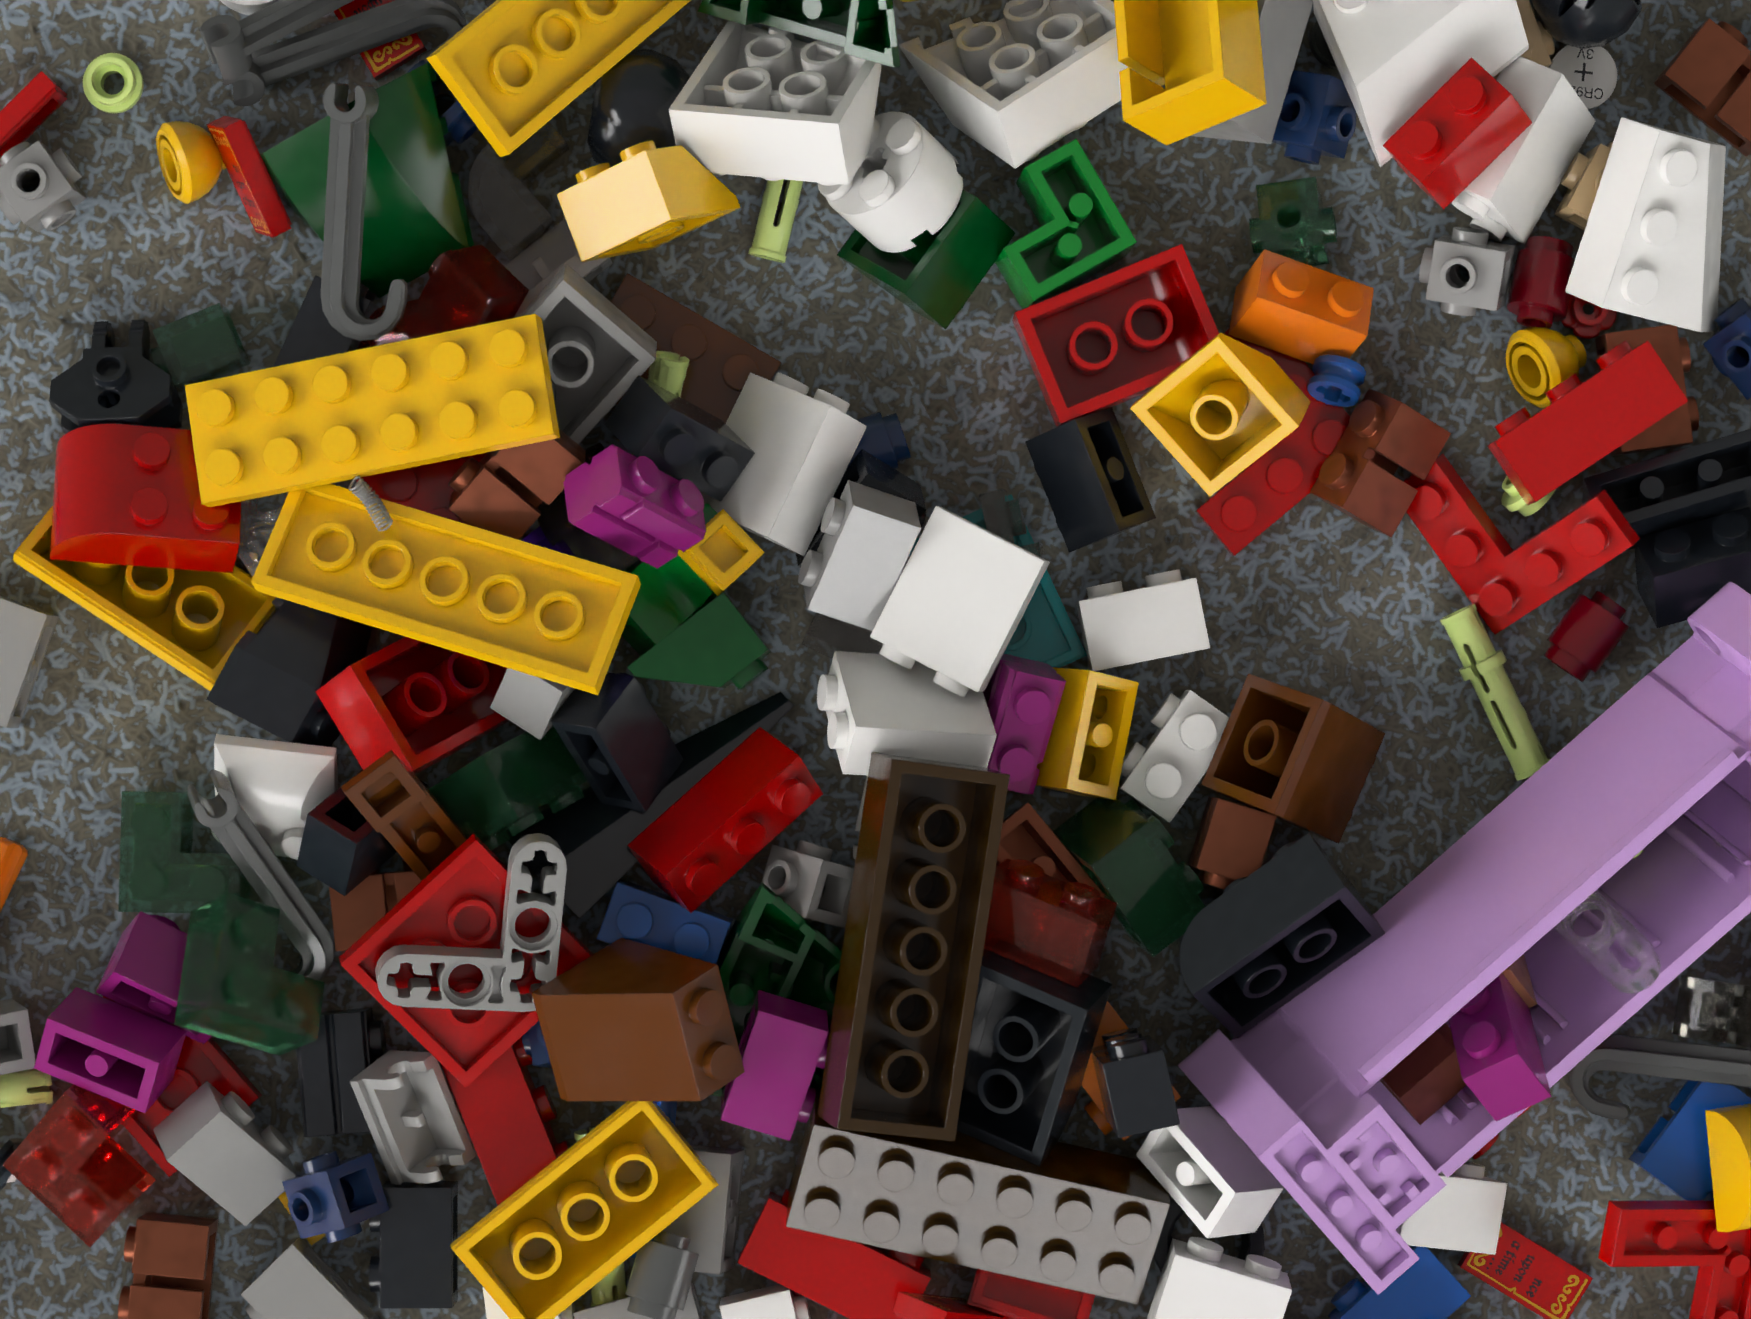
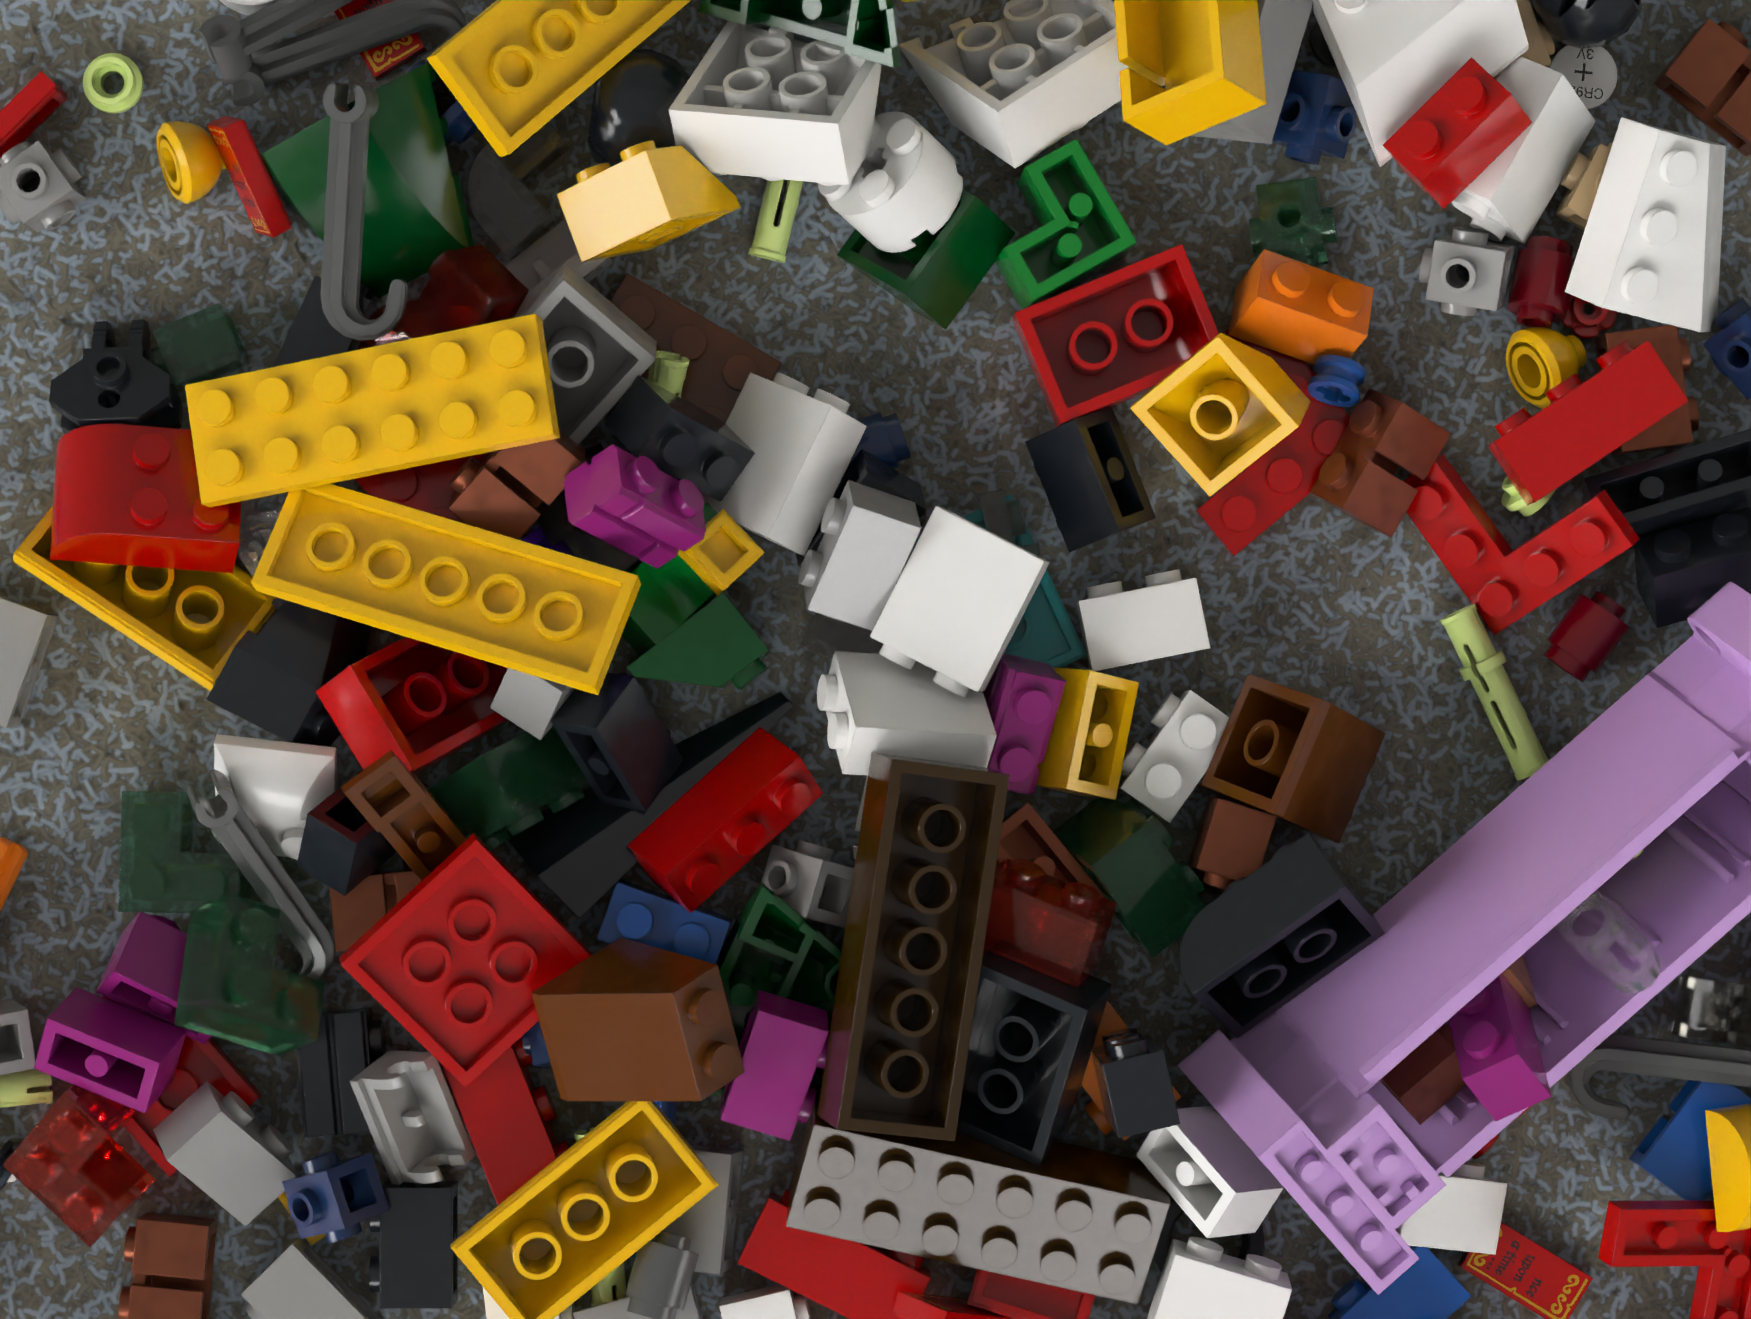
(364, 493): light grey leg -> none
(497, 965): light grey beam -> none

